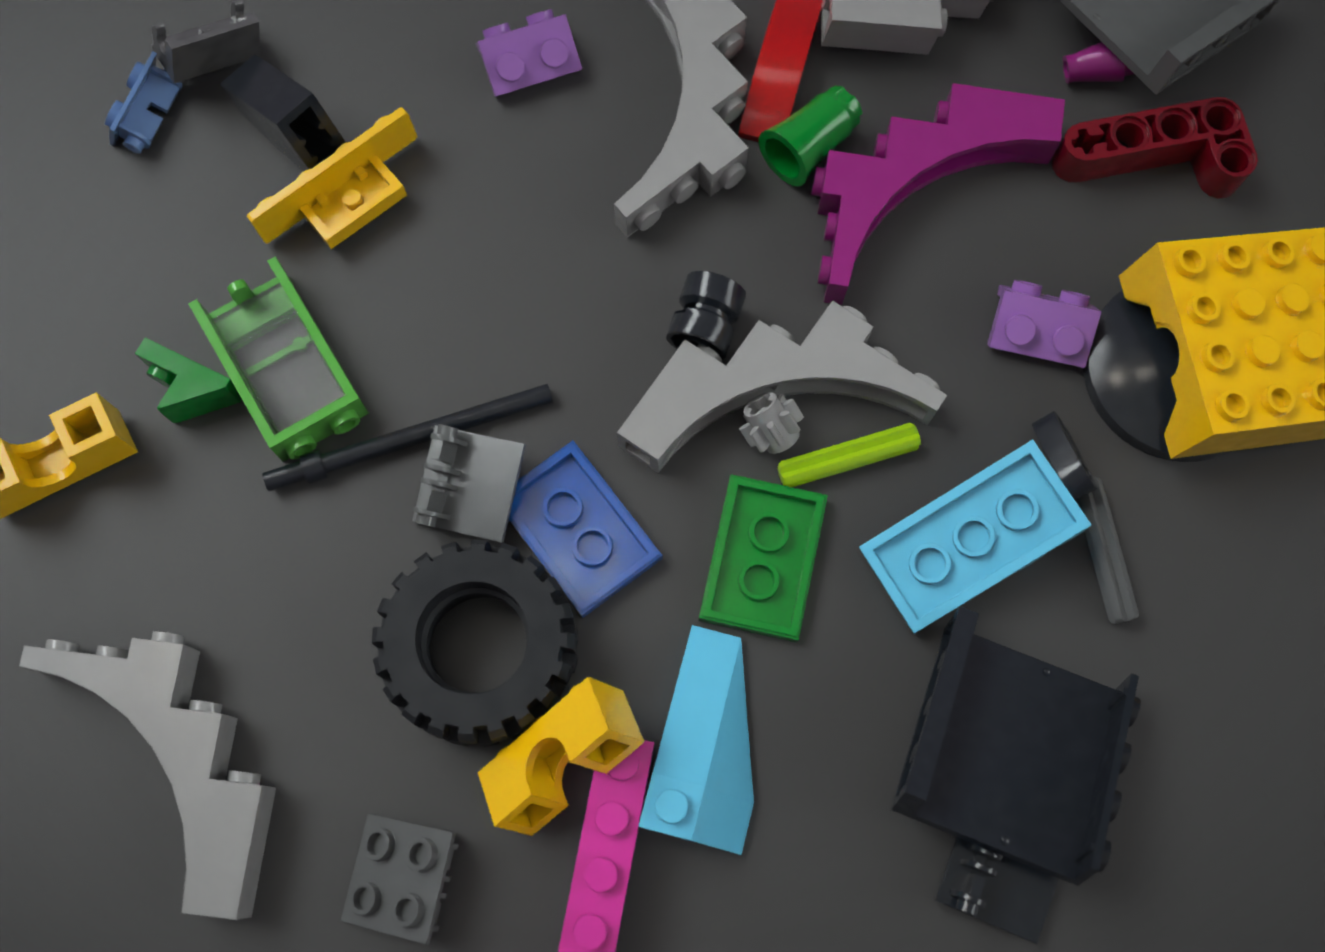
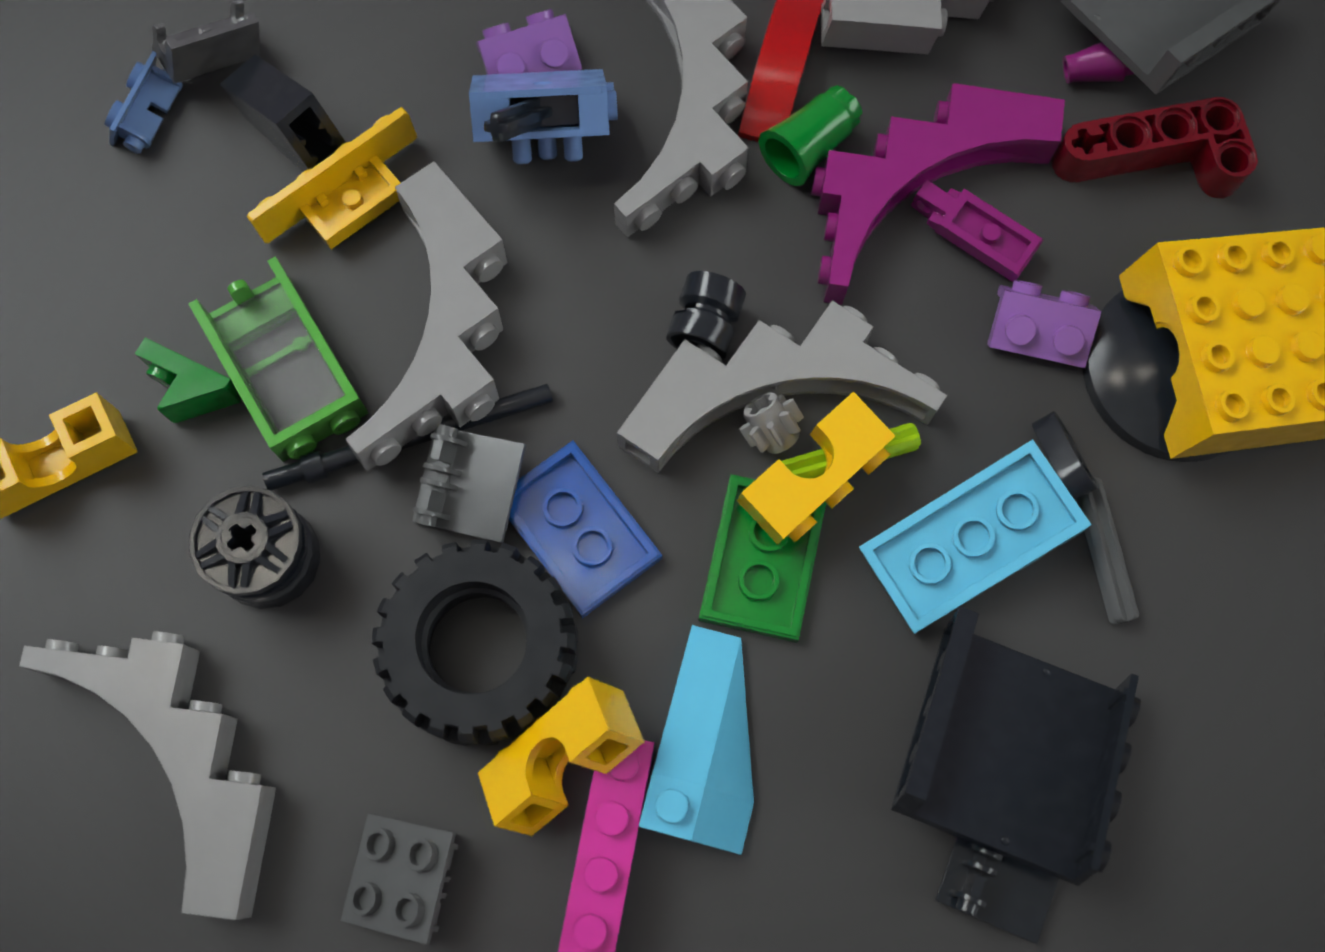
(277, 565): none -> black wheel
(459, 321): none -> light grey arch
(542, 109): none -> medium blue piece
(850, 440): none -> yellow arch
(978, 229): none -> magenta hinge

